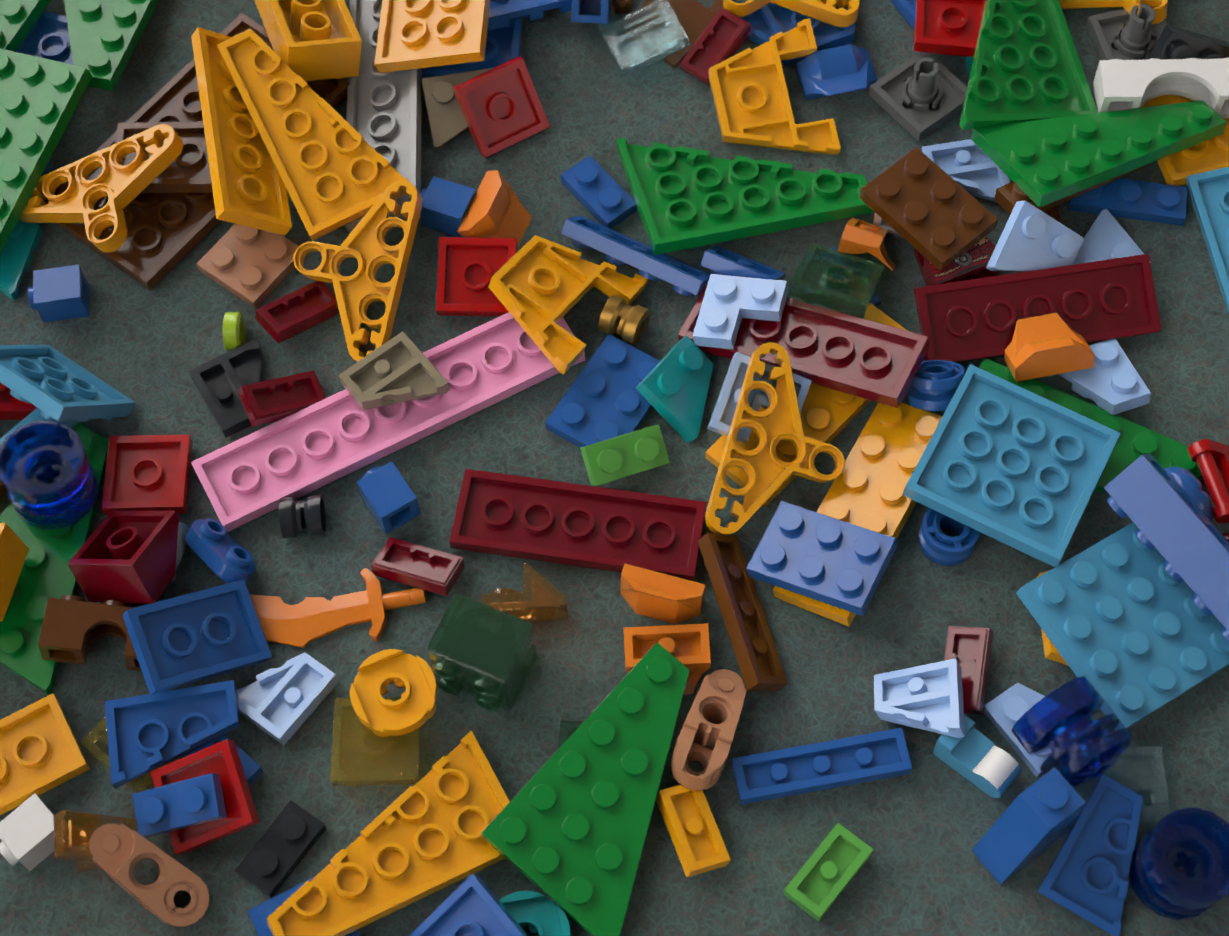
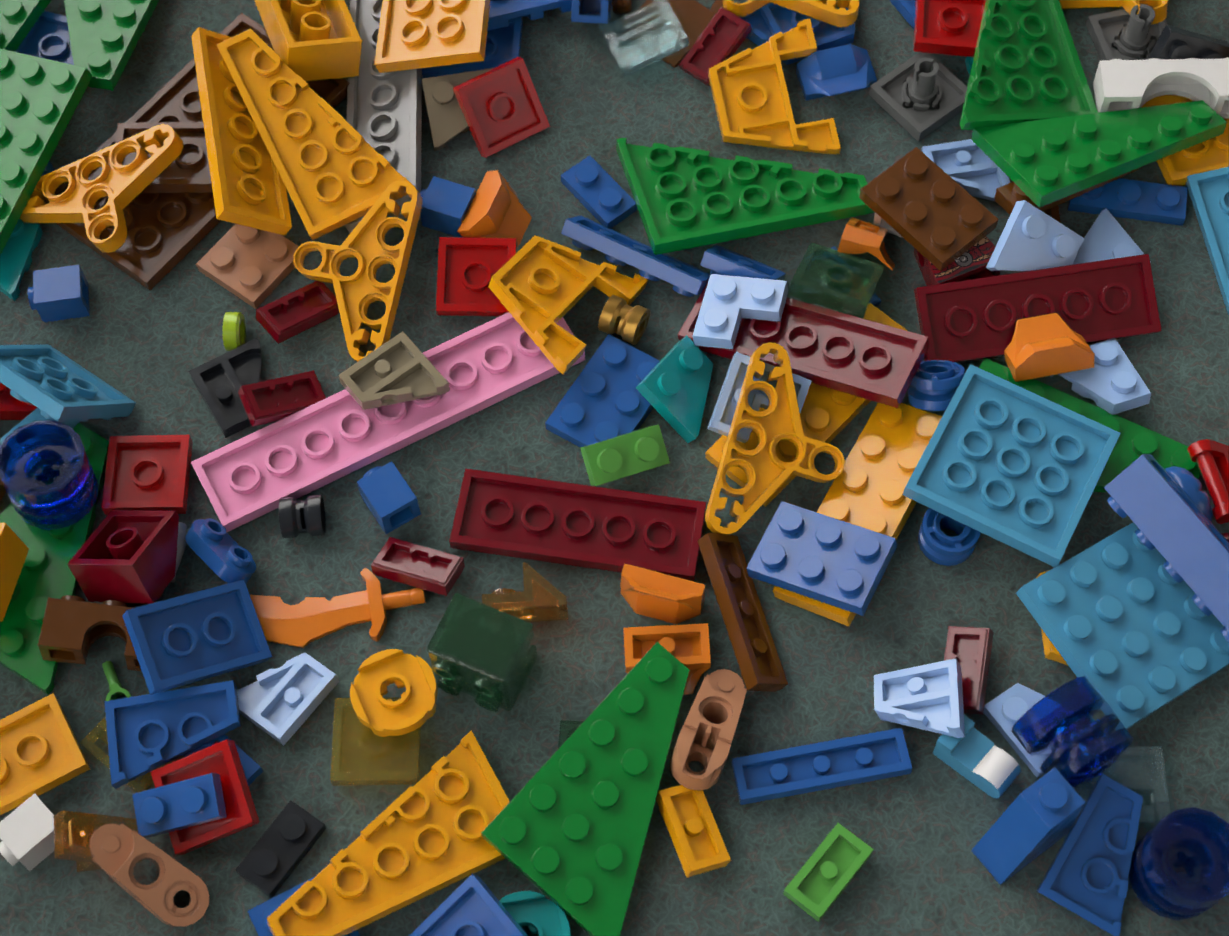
(114, 686): none -> bright green hand

